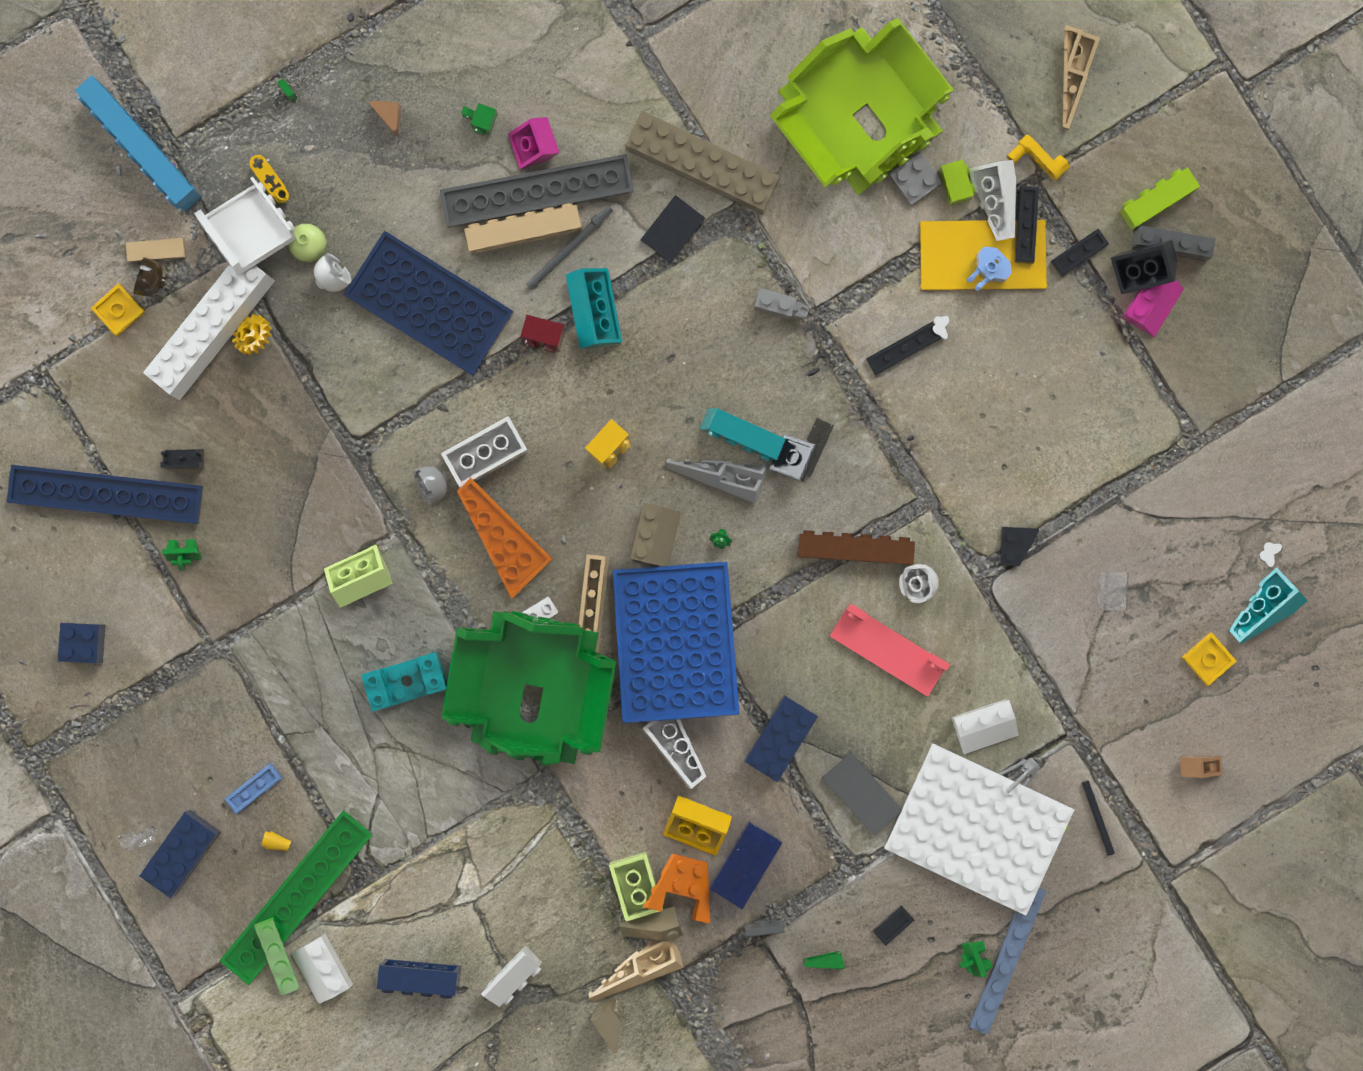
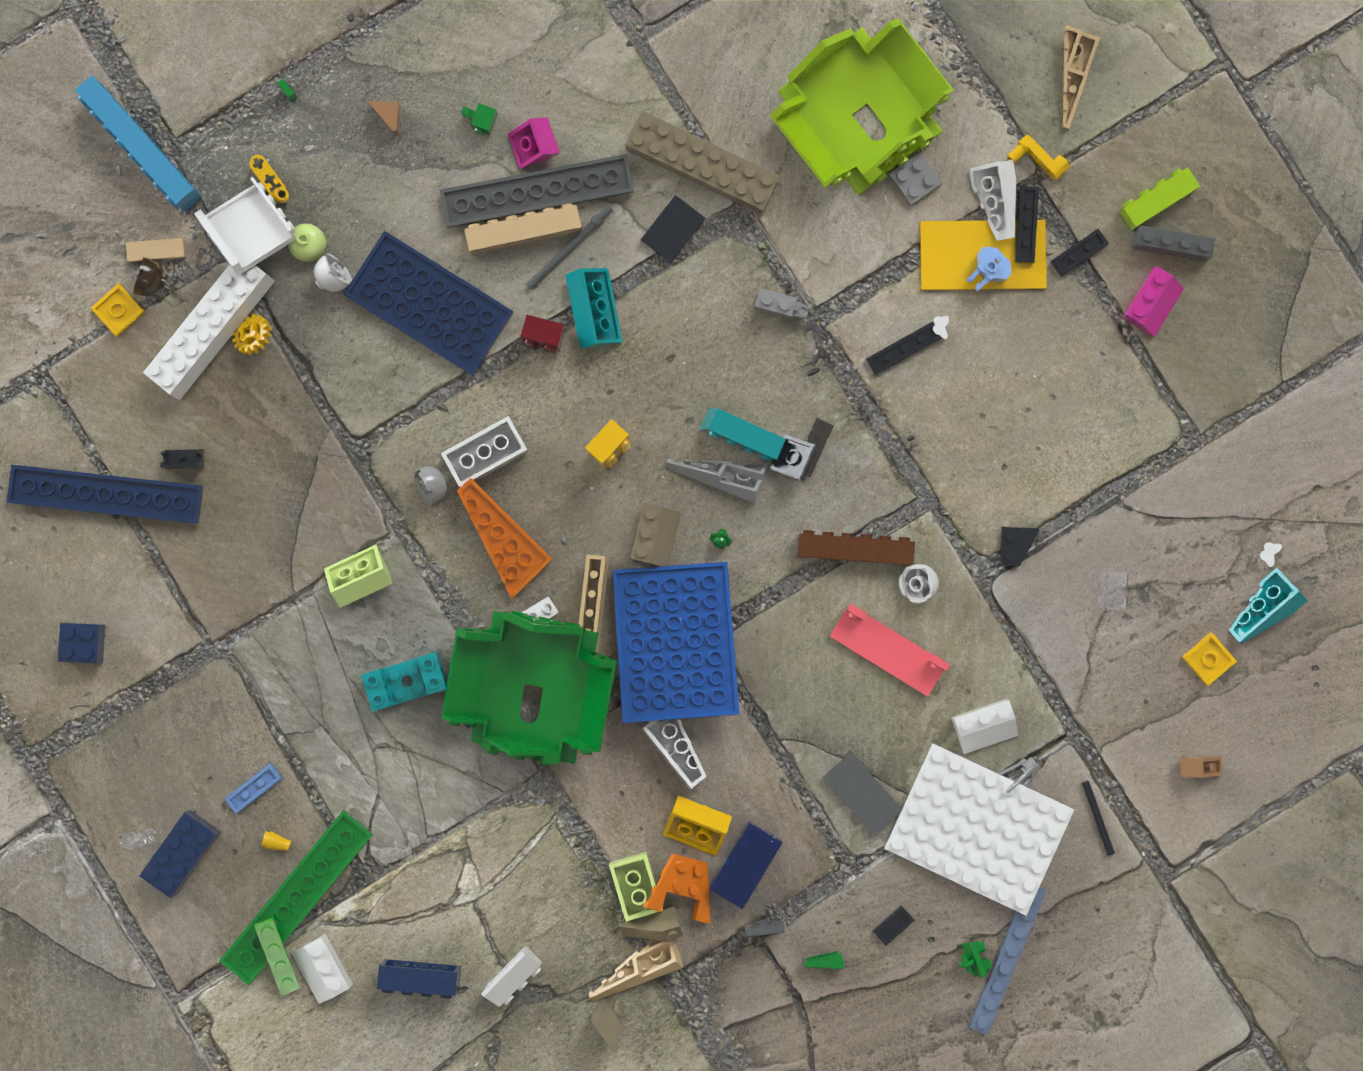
(182, 556): green hips -> none
(780, 738): dark blue brick -> none
(956, 182): lime brick -> none
(1145, 266): black slope -> none

